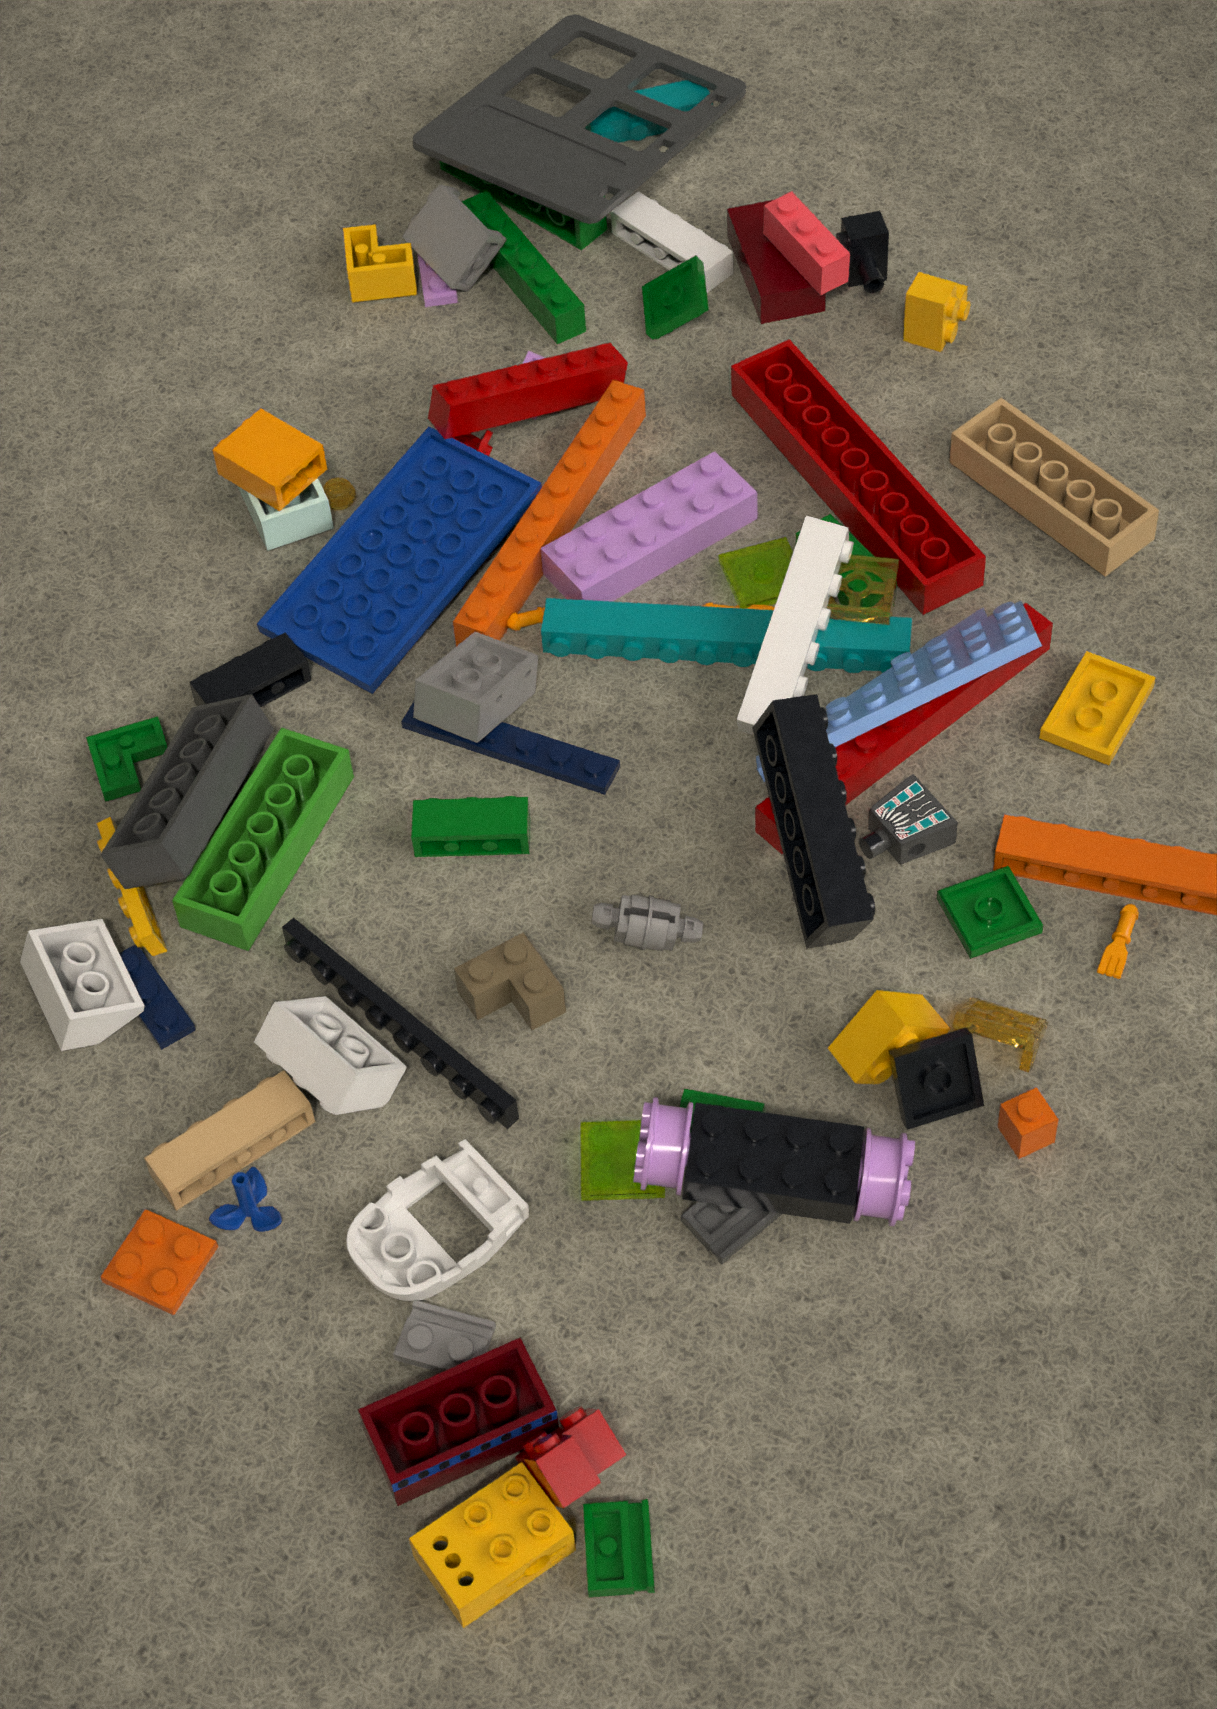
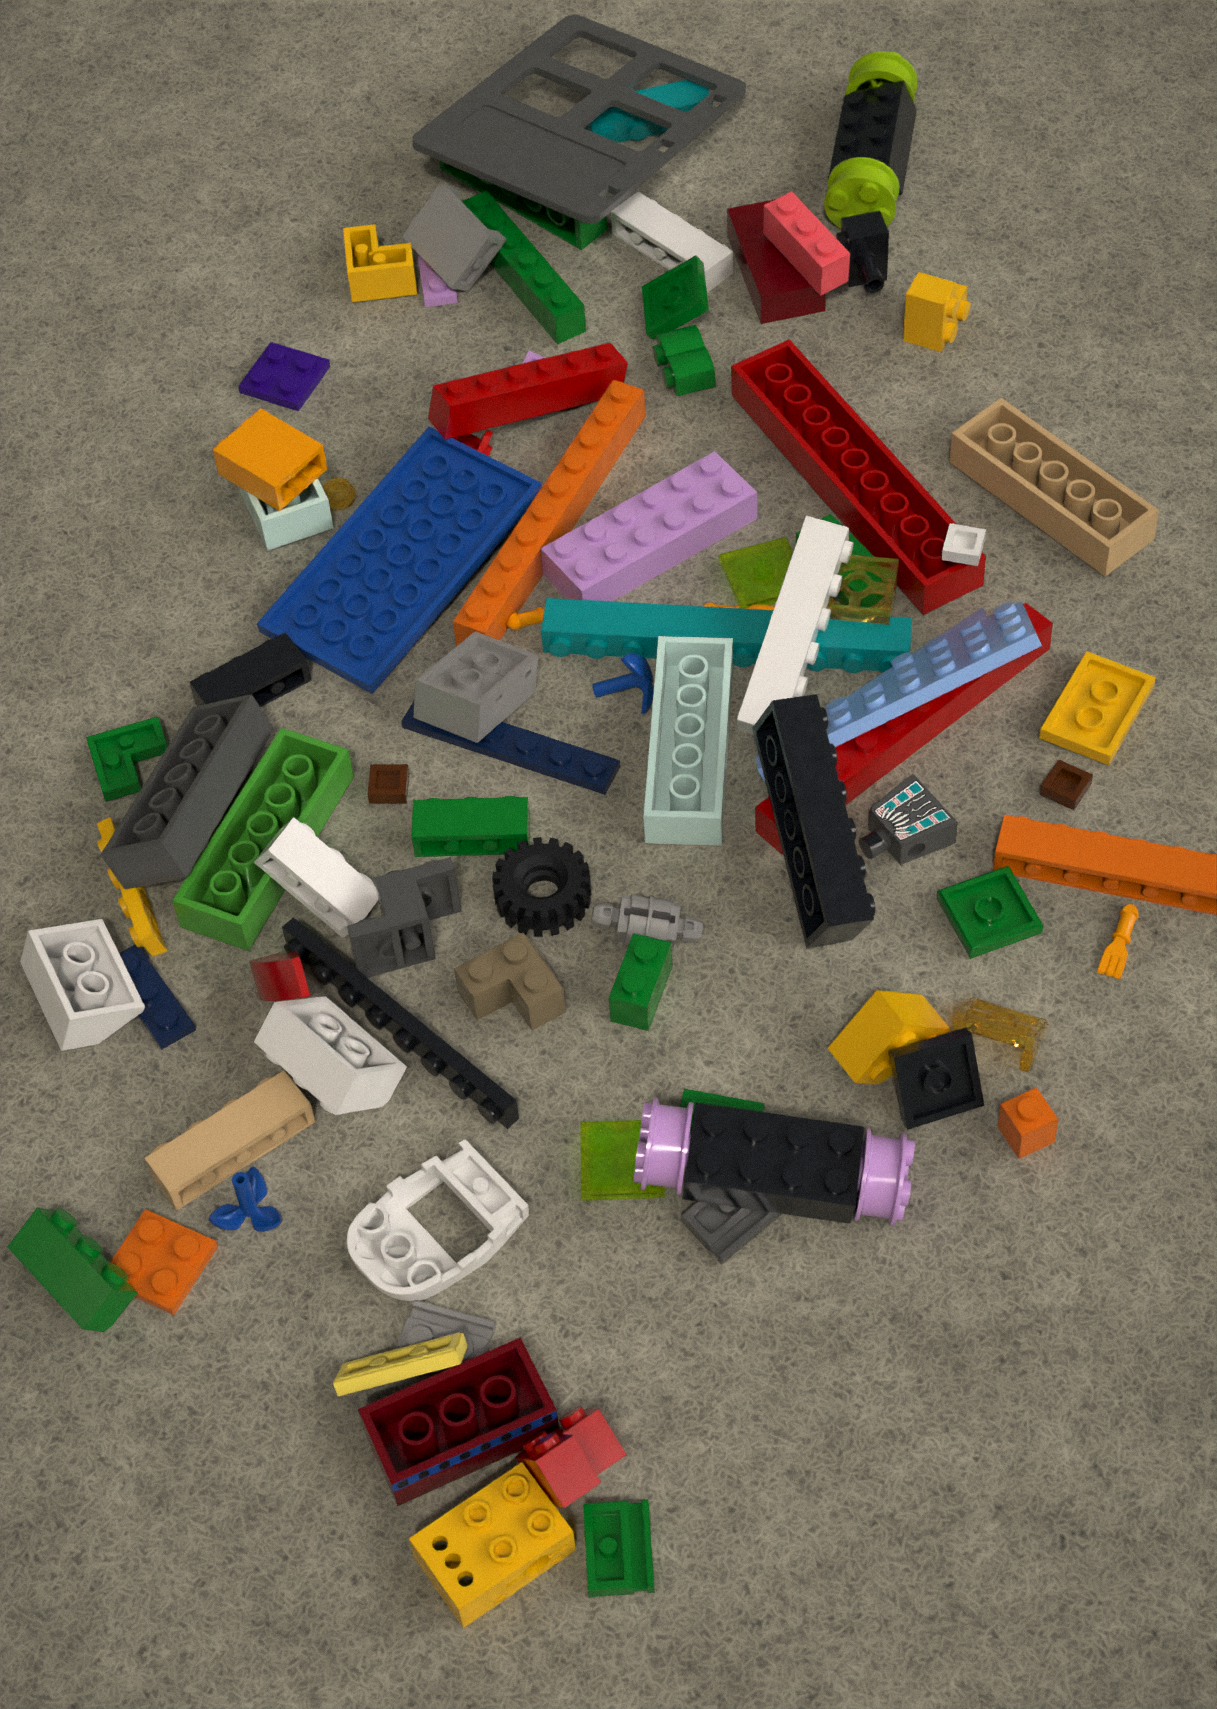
(72, 1269): none -> green brick
(279, 977): none -> red slope
(284, 376): none -> dark purple plate
(318, 876): none -> white brick
(388, 784): none -> reddish brown plate
(400, 1364): none -> light yellow tile
(406, 905): none -> dark grey bracket
(537, 864): none -> black tyre
(640, 678): none -> blue plant
(640, 982): none -> green brick
(685, 360): none -> green brick
(689, 741): none -> light aqua brick
(872, 138): none -> brick
(963, 544): none -> white plate
(1066, 784): none -> reddish brown plate

